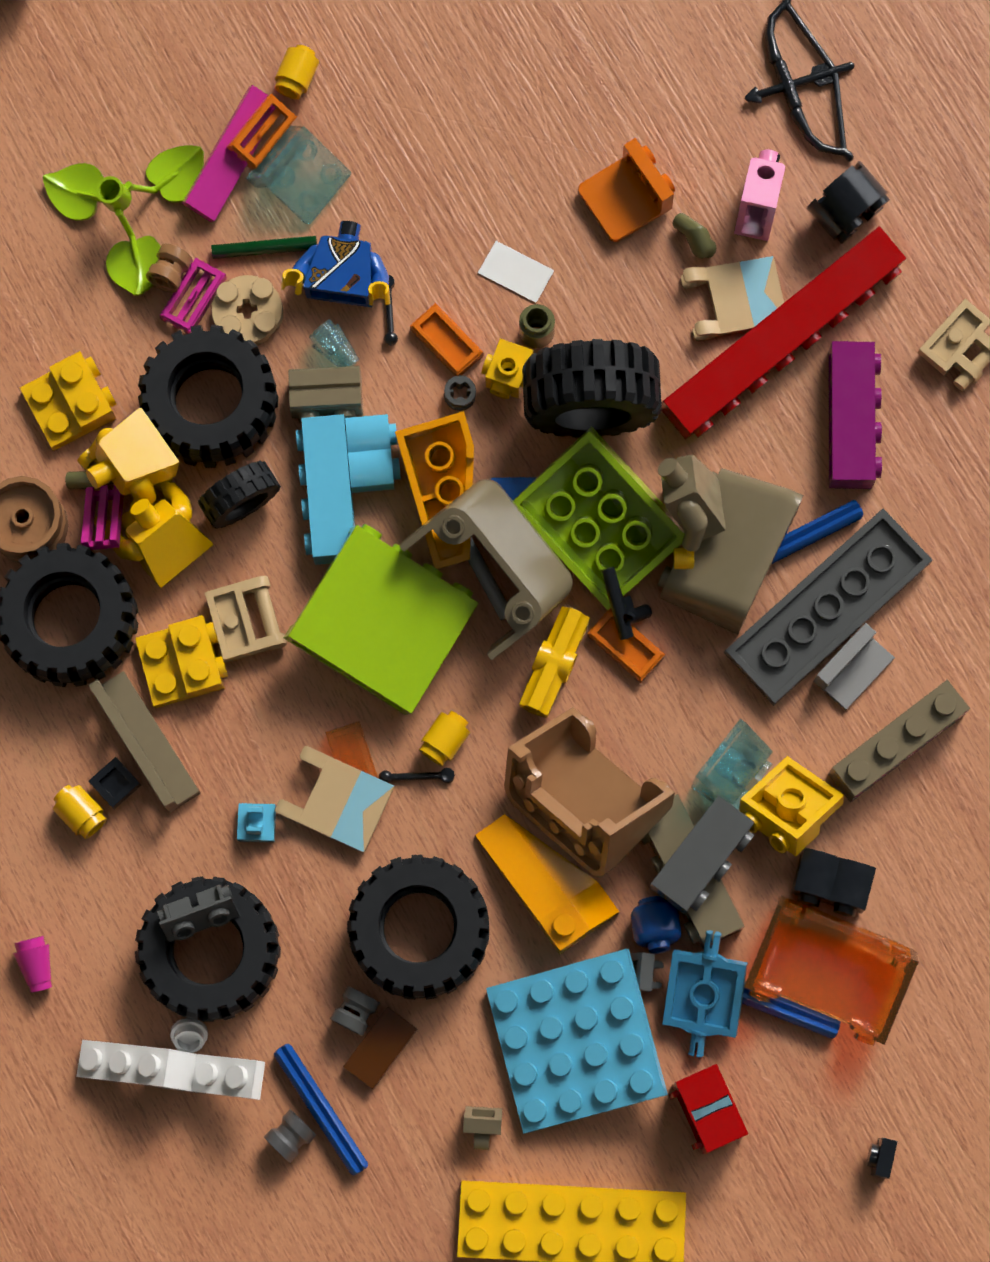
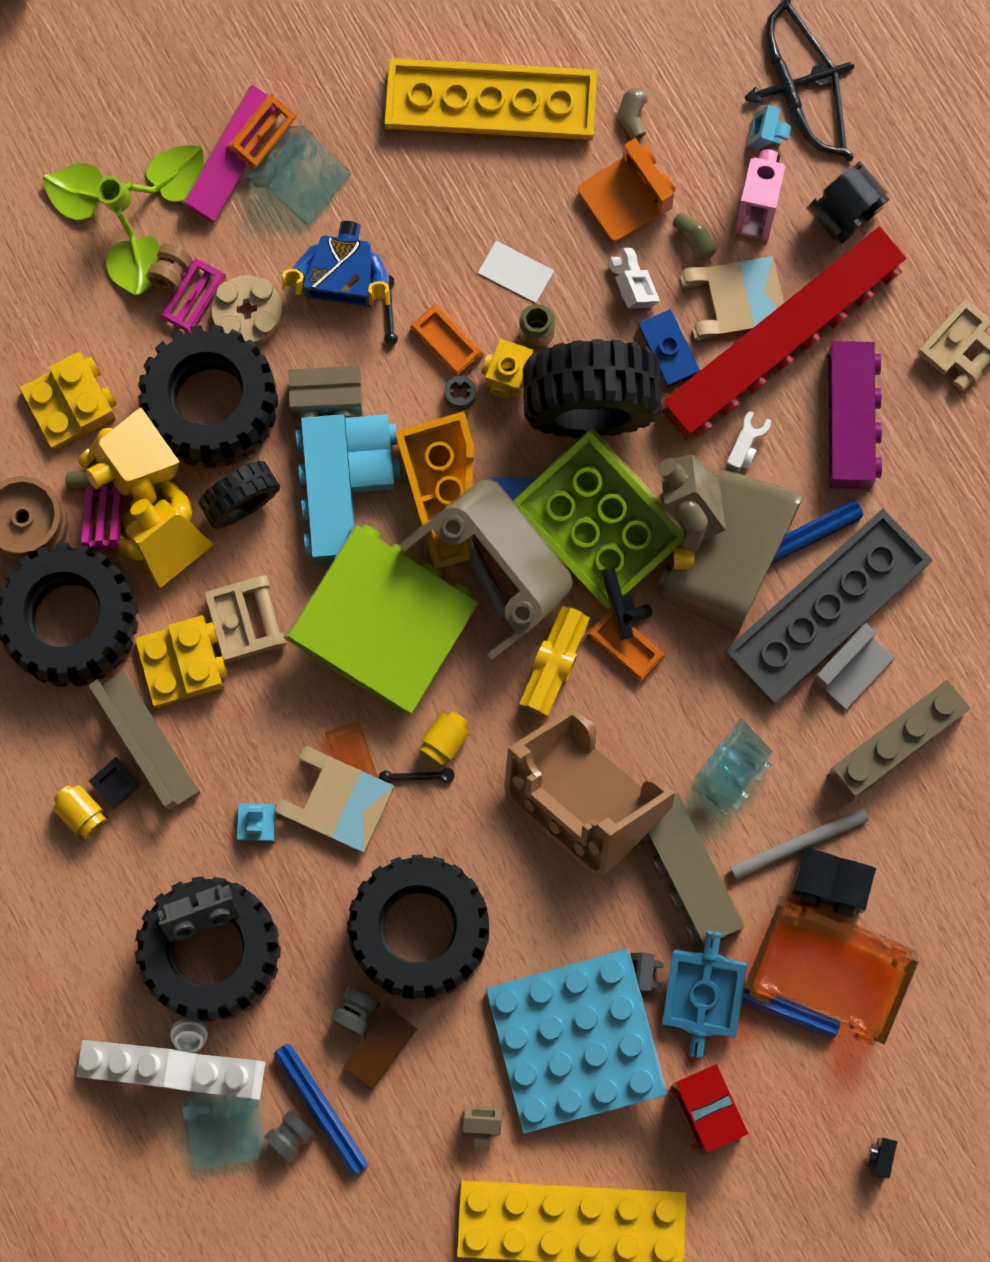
(34, 963): dark pink cone -> none
(224, 1130): none -> clear light blue hinge
(263, 247): dark green bar -> none
(296, 71): yellow brick -> none
(333, 344): clear light blue cone -> none
(491, 99): none -> yellow plate
(553, 889): light orange wedge -> none
(629, 110): none -> dark tan arm
(634, 283): none -> white plate
(655, 924): blue head -> none
(670, 347): none -> blue plate
(703, 856): dark grey brick -> none
(743, 453): none -> white plate
(767, 129): none -> medium azure tile
(790, 806): yellow plate -> none
(799, 843): none -> light grey bar

